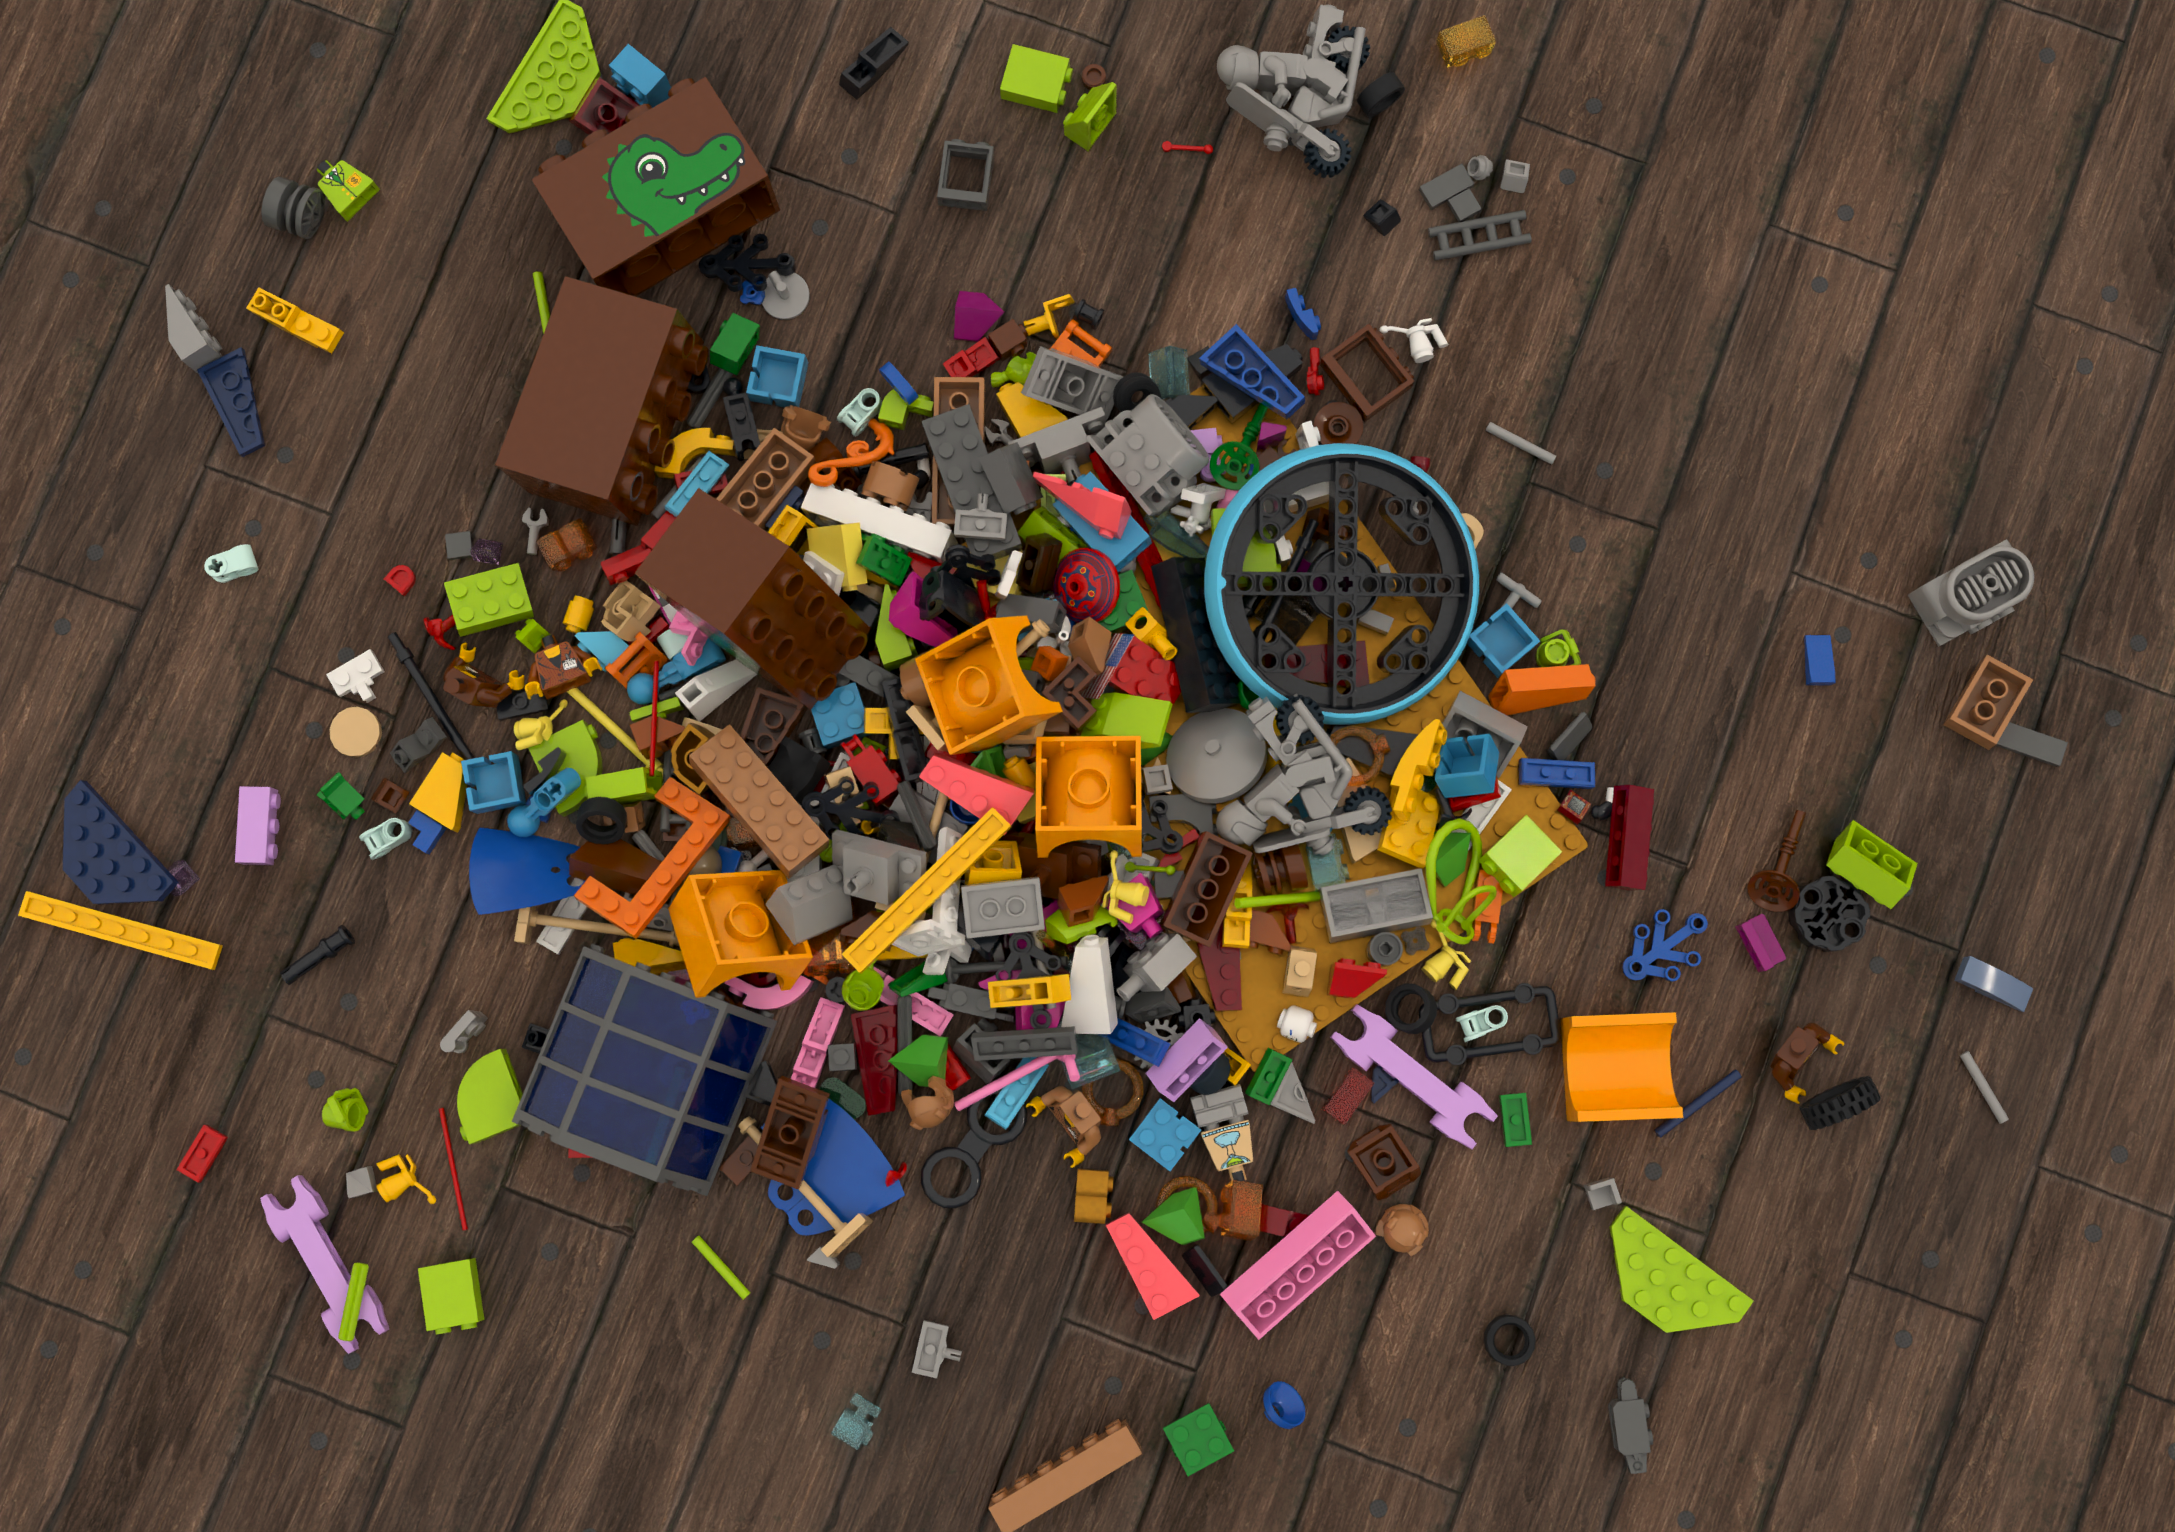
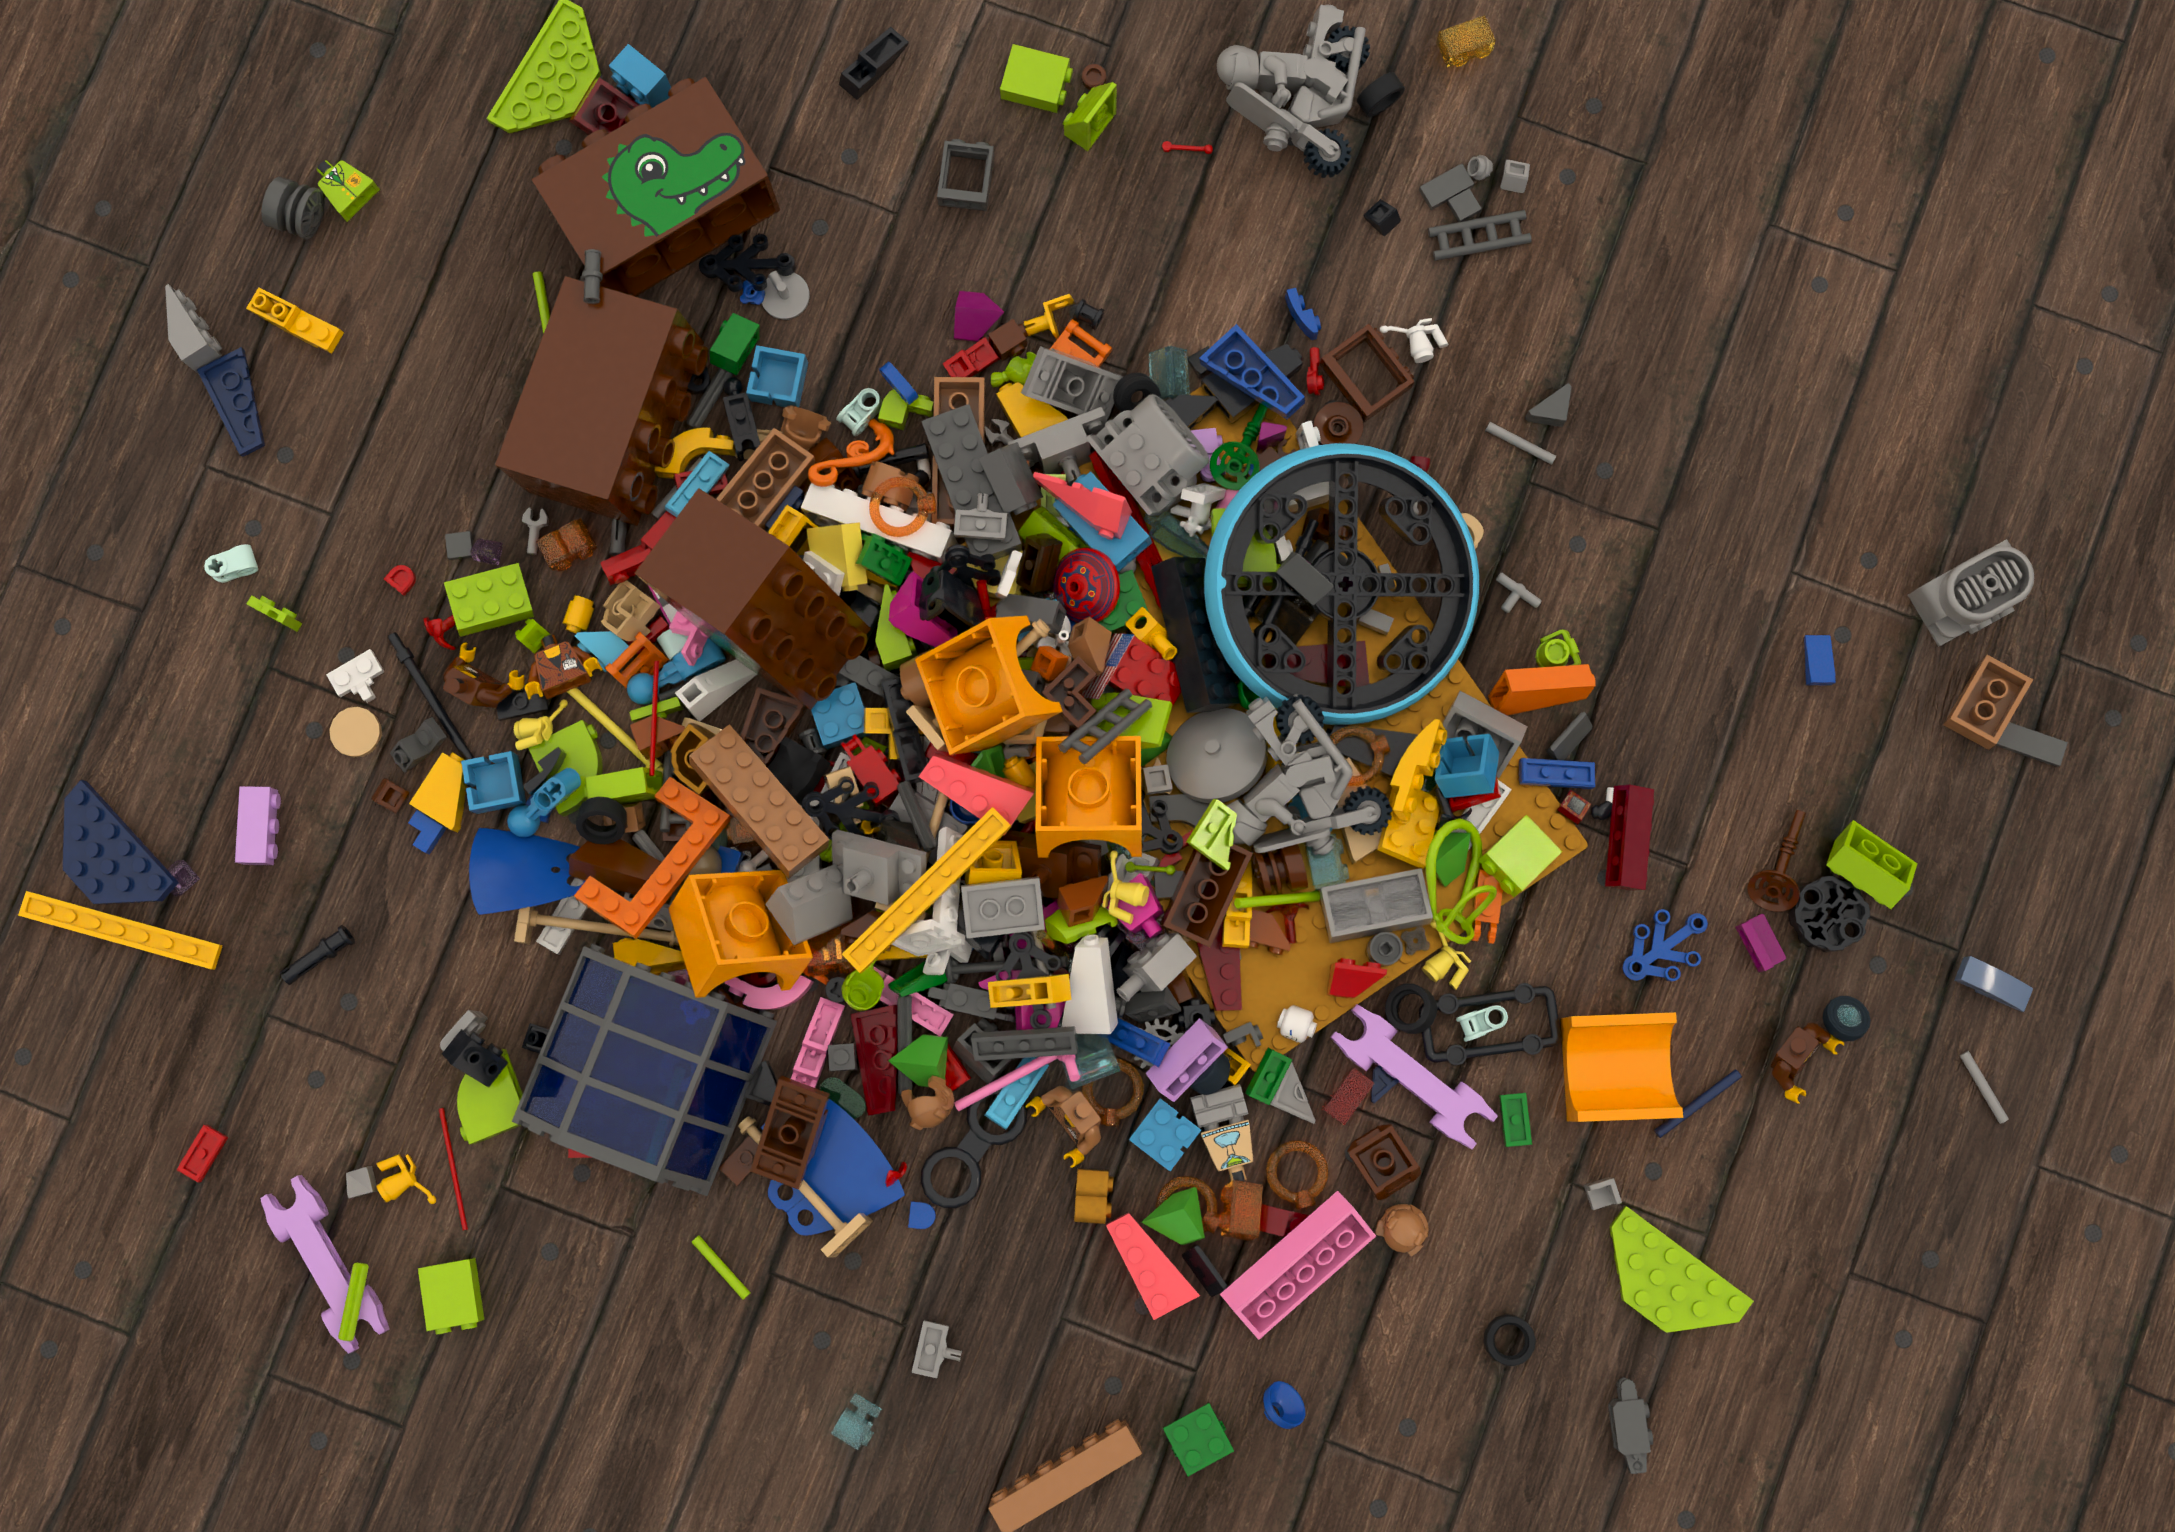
(266, 607): none -> lime wing
(341, 797): green piece -> none
(347, 1113): lime piece -> none
(382, 840): light aqua piece -> none
(475, 1057): none -> black brick
(592, 276): none -> dark grey pin
(820, 1258): light grey slope -> none
(921, 1215): none -> blue tile
(925, 502): none -> clear orange piece
(1105, 738): none -> dark grey bar
(1215, 833): none -> lime wing
(1238, 1034): none -> dark grey bracket
(1299, 971): tan torso -> none
(1303, 1198): none -> clear orange piece
(1304, 578): none -> dark grey slope
(1502, 640): dark azure piece -> none
(1553, 409): none -> dark grey slope
(1840, 1103): black tyre -> none
(1846, 1018): none -> black wheel

